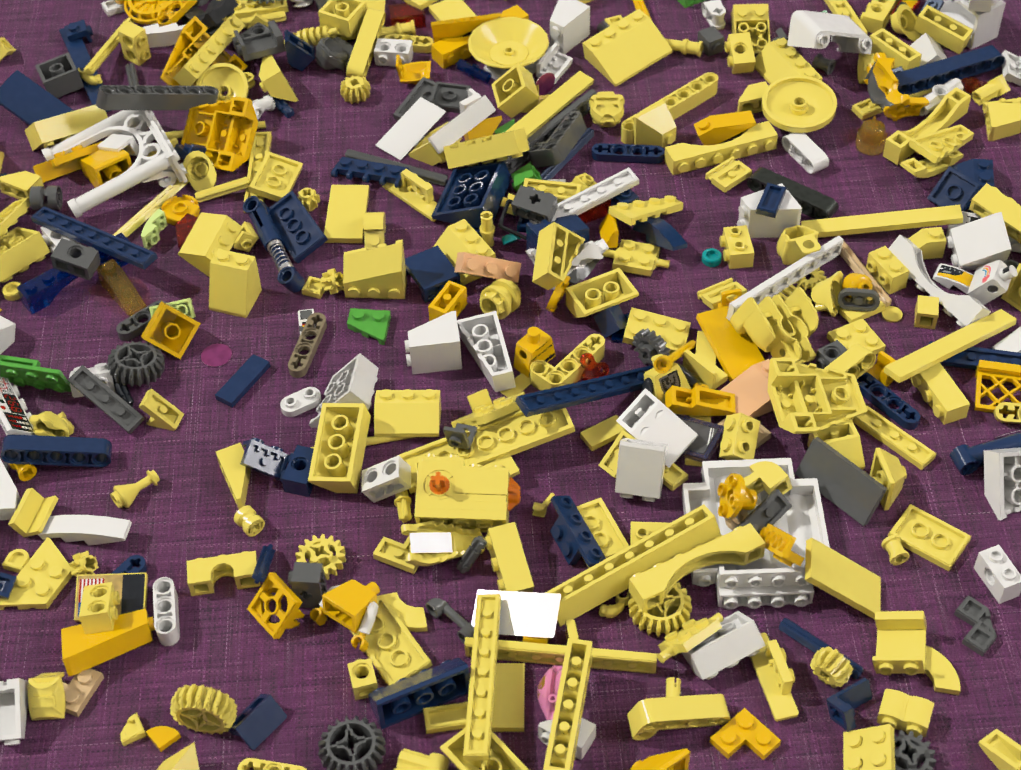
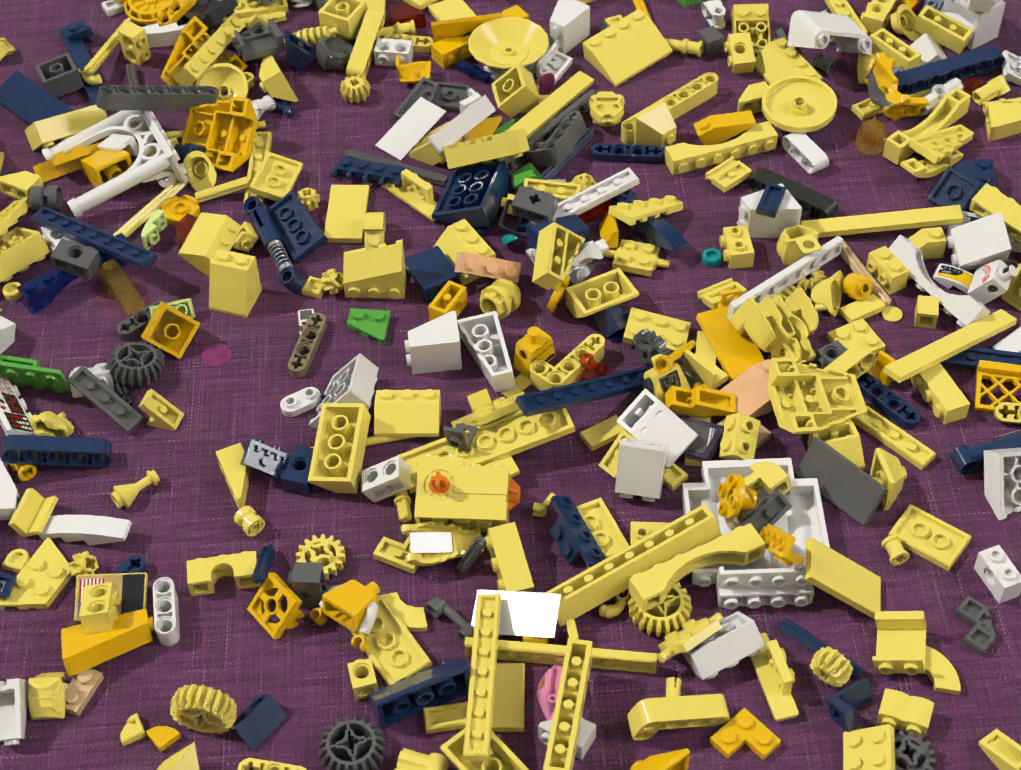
(242, 380): dark blue tile -> none
(487, 228): light yellow pin -> none
(858, 300): dark grey plate -> none

